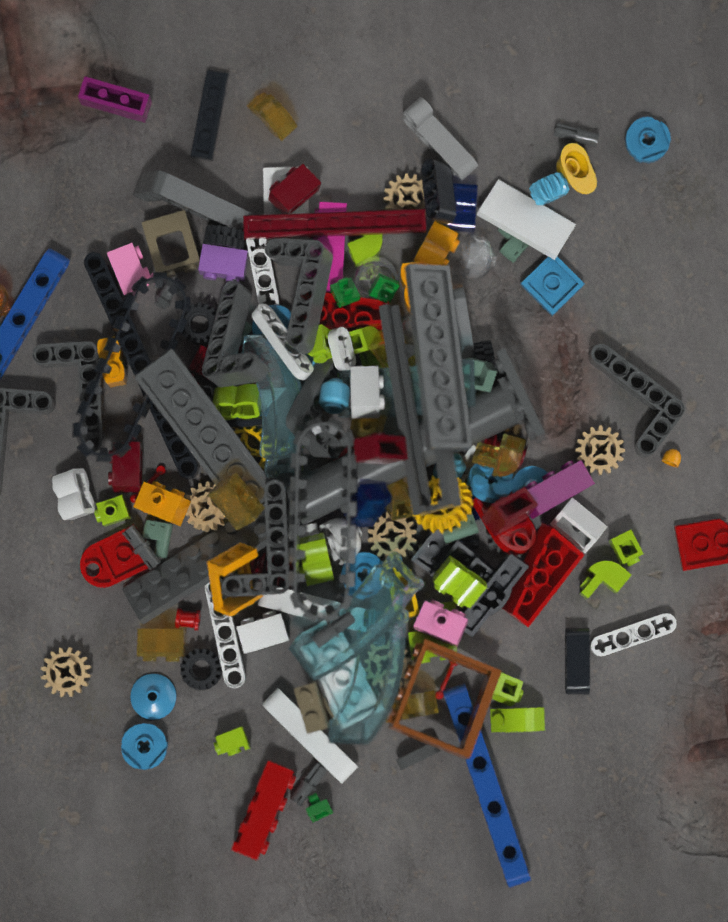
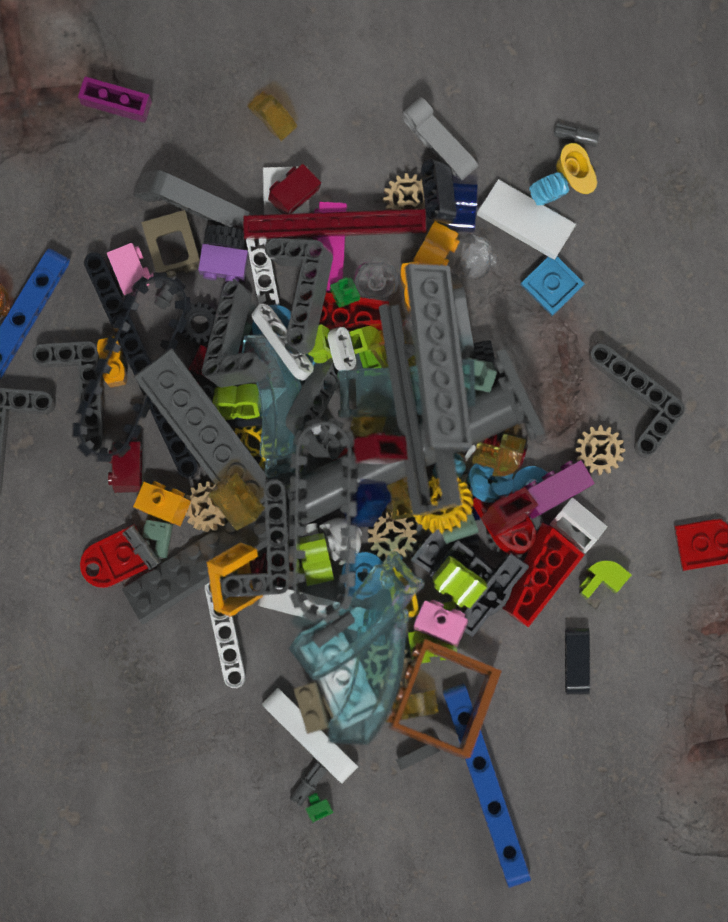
(60, 681): tan gear -> none
(73, 494): white brick -> none
(120, 511): lime brick -> none
(130, 746): dark azure plate -> none
(160, 471): red hinge -> none
(161, 643): clear yellow brick -> none
(165, 696): dark azure dish -> none
(187, 672): black tyre -> none
(188, 619): red bush -> none
(209, 115): black tile -> none
(231, 742): lime brick -> none
(263, 632): white brick -> none
(263, 810): red wedge -> none
(334, 396): medium azure head -> none
(365, 247): lime brick -> none
(365, 392): white brick -> none
(383, 288): green tile -> none
(439, 694): red hinge -> none
(512, 687): lime brick -> none
(513, 248): sand green piece -> none
(517, 719): lime brick -> none
(626, 539): lime brick -> none
(632, 632): white beam -> none
(652, 128): dark azure plate -> none
(672, 457): light orange hinge -> none

